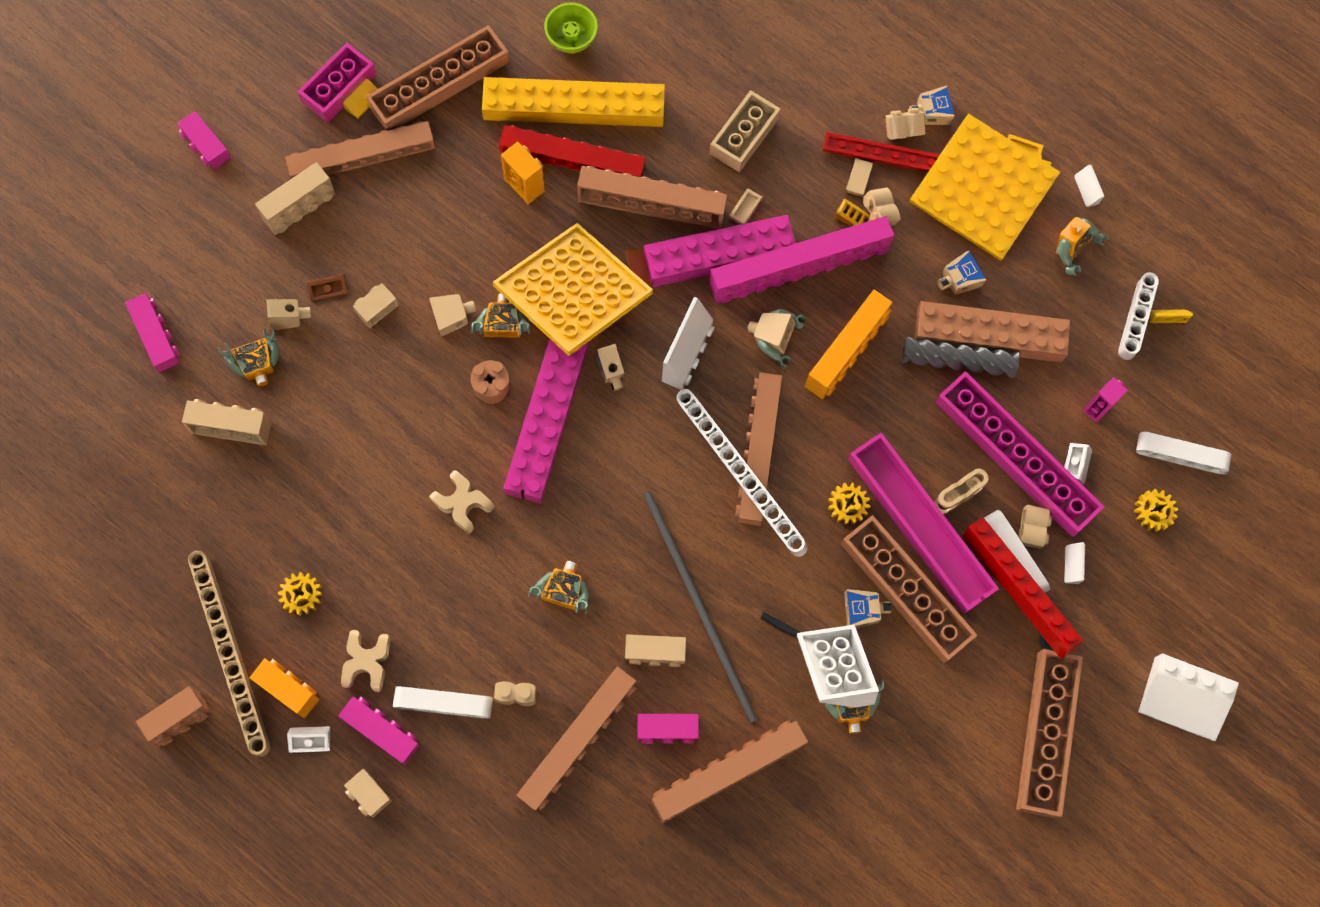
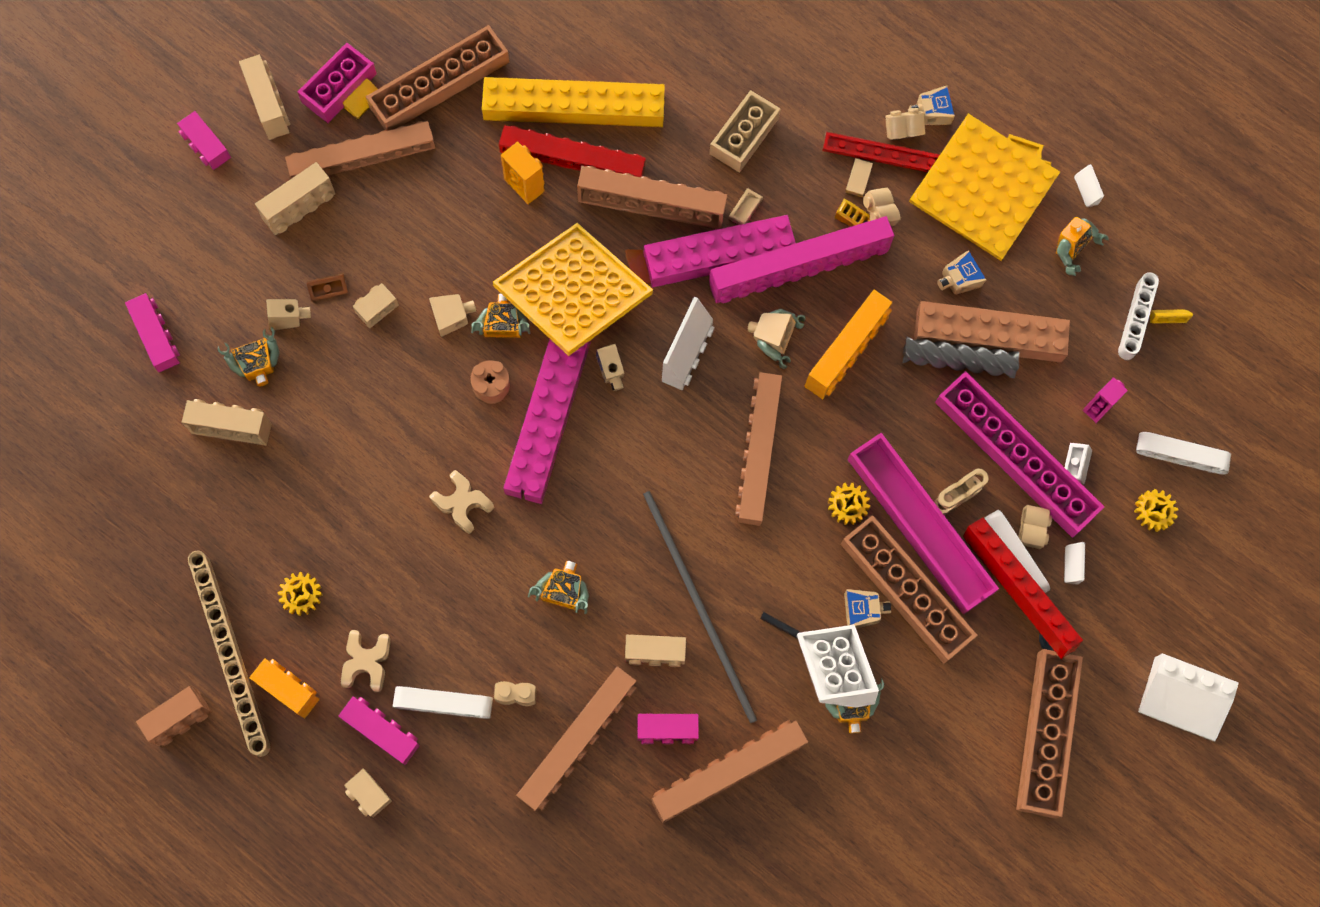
(265, 96): none -> tan brick
(309, 739): white slope -> none
(572, 20): lime piece -> none
(744, 479): white beam -> none

